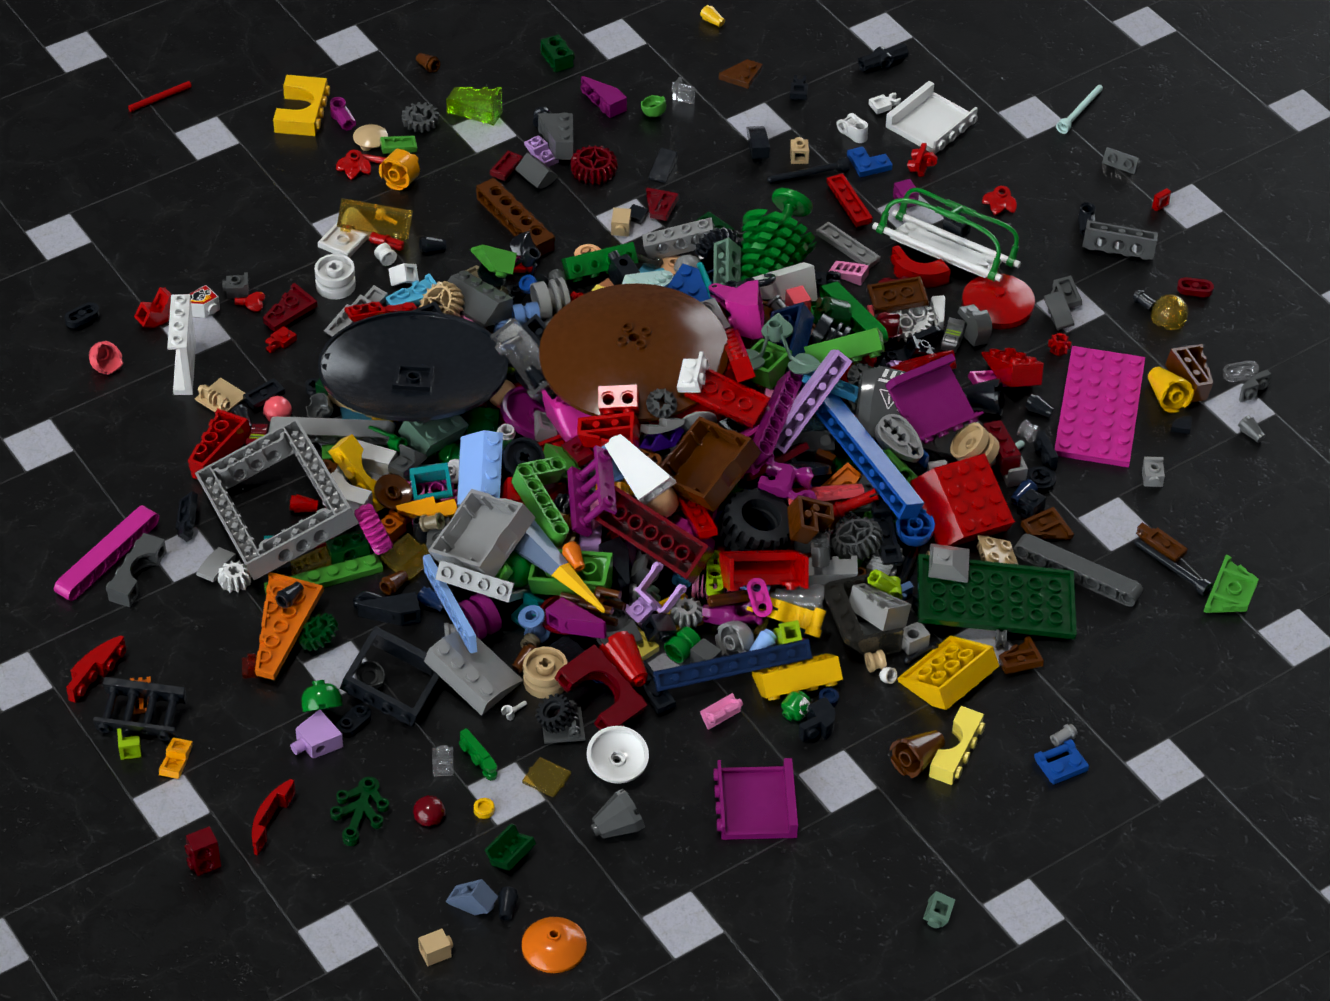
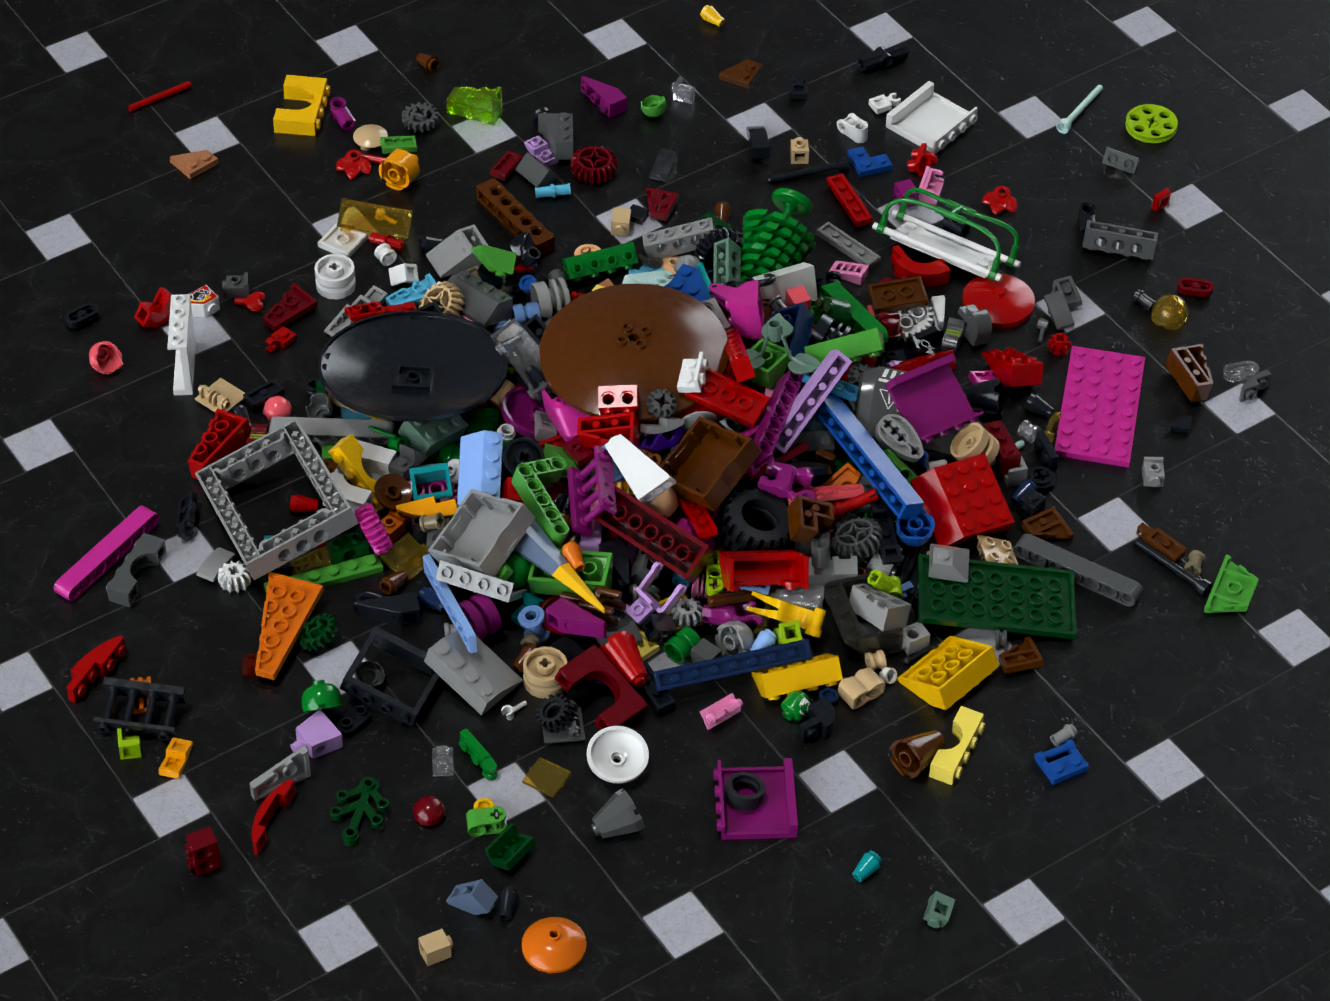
(194, 163): none -> nougat wing
(288, 595): black cone -> none
(292, 767): none -> light grey wing
(455, 252): none -> light grey slope
(485, 821): none -> bright green piece
(552, 190): none -> medium azure pin
(557, 53): dark green brick -> none
(620, 267): black torso -> none
(722, 211): none -> reddish brown cone
(744, 802): none -> black tyre
(760, 597): dark pink plate -> none
(861, 688): none -> tan brick
(868, 864): none -> teal cone
(932, 184): none -> bright pink hinge
(1043, 325): none -> dark grey hand
(1057, 415): none -> clear yellow piece
(1157, 126): none -> lime wedge
(1170, 389): yellow cone -> none
(1195, 561): none -> dark tan bush
(1251, 428): dark grey cone -> none

